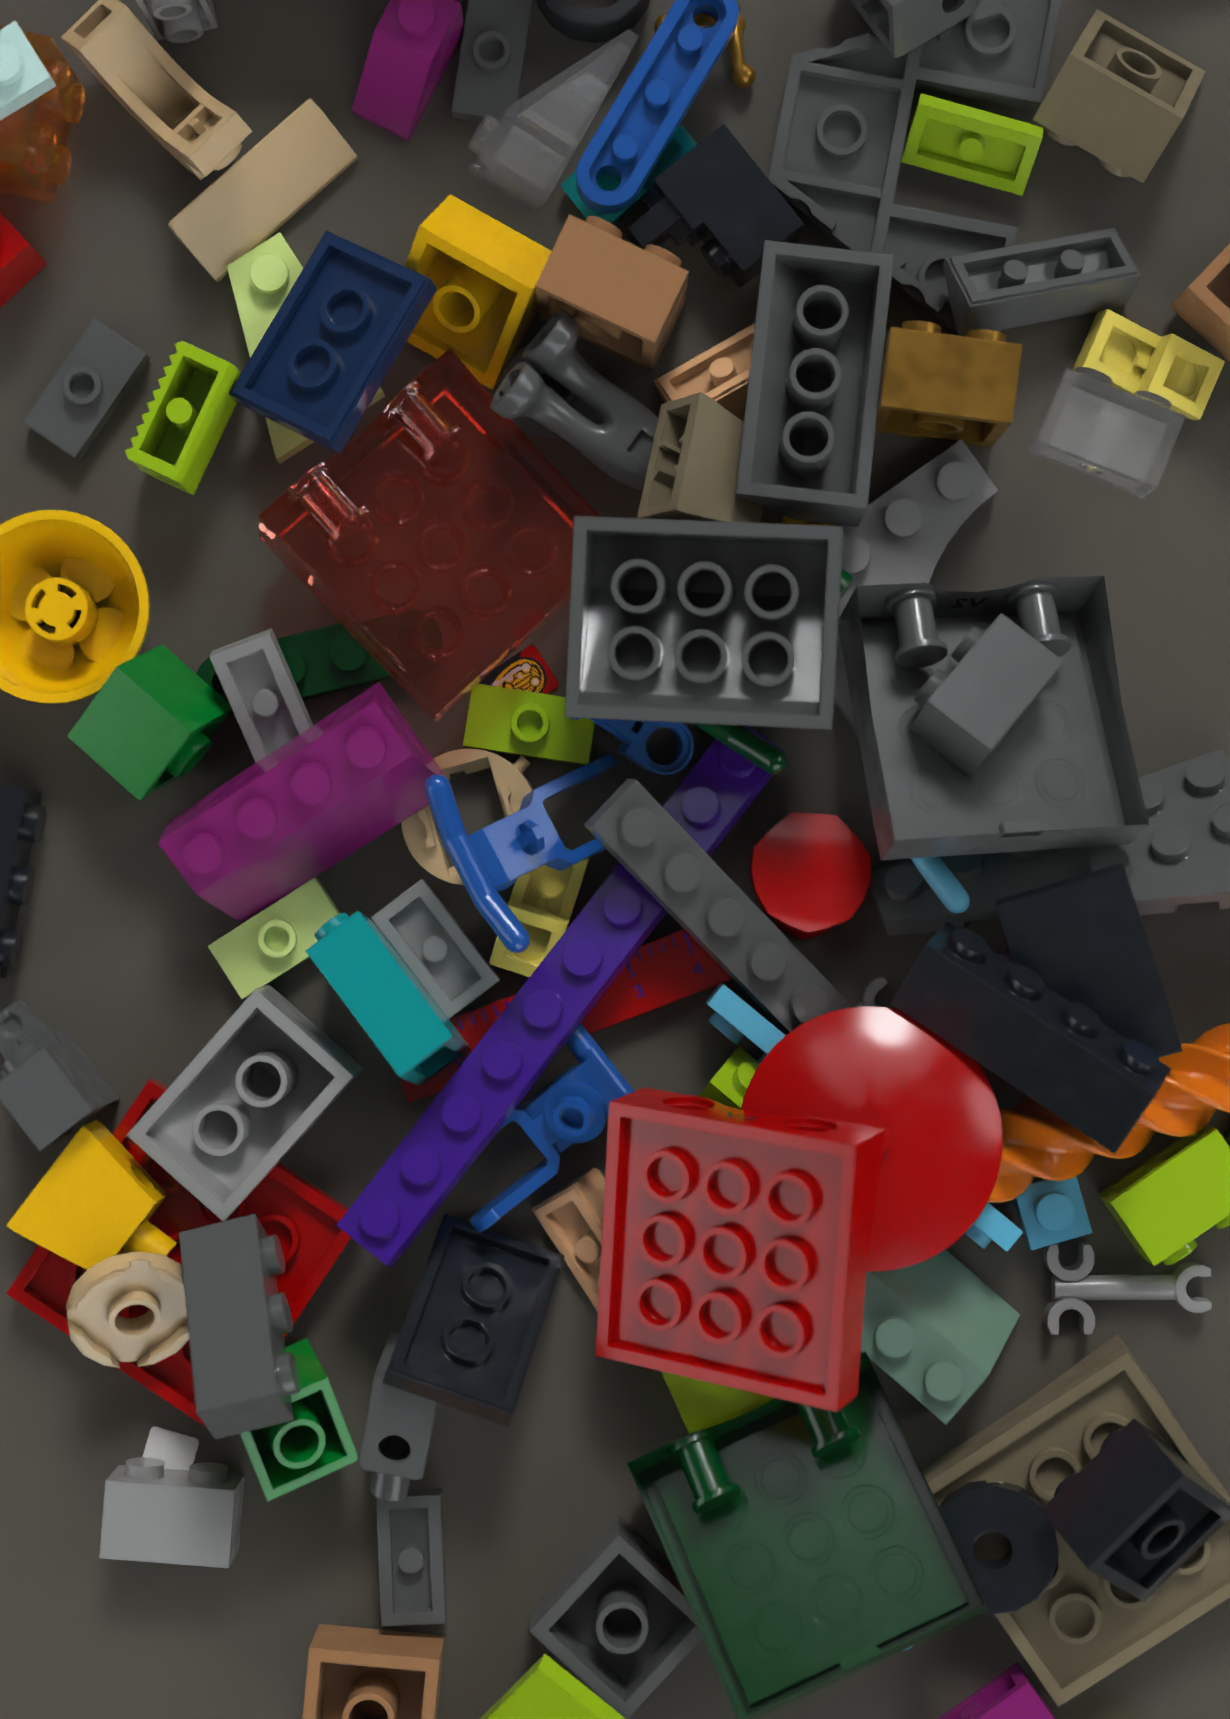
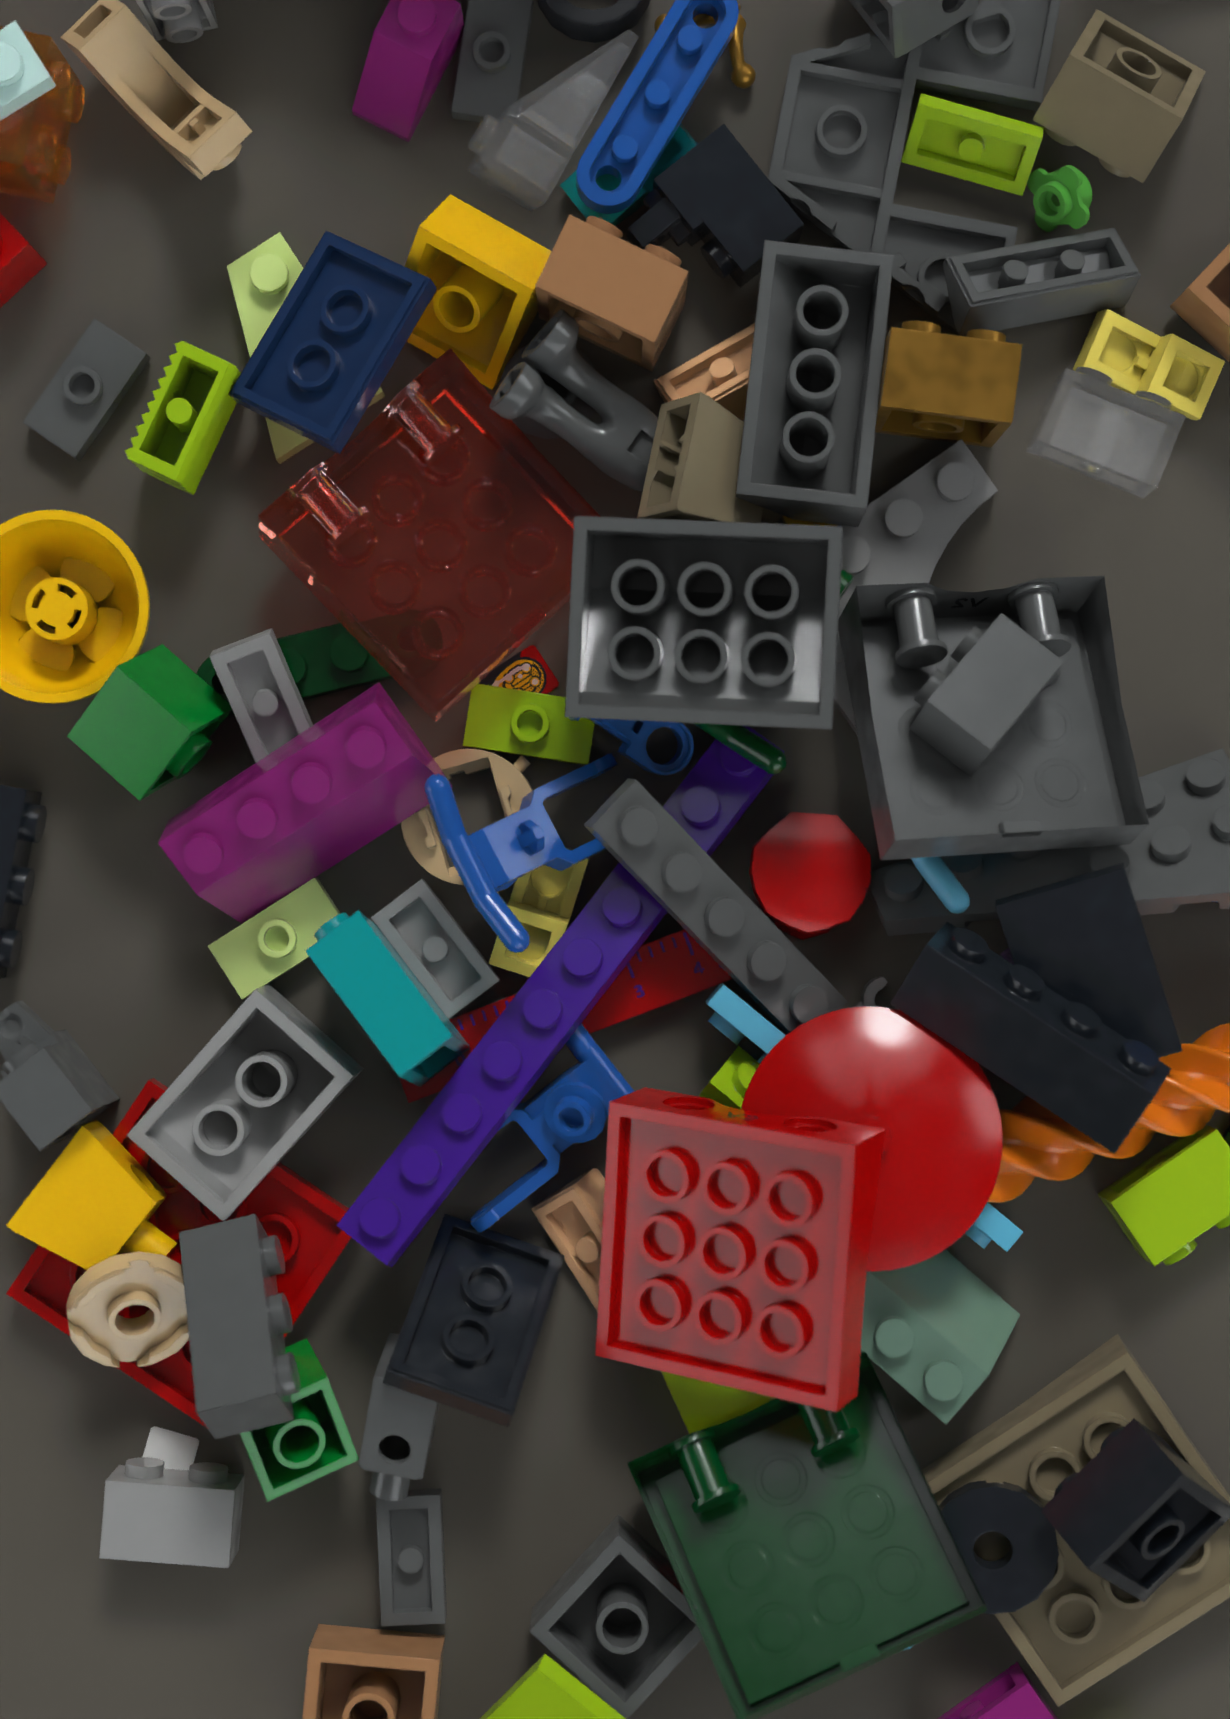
(263, 189): tan slope -> none
(1052, 1212): medium azure plate -> none
(1073, 194): none -> bright green plate
(1073, 1285): light grey bar -> none

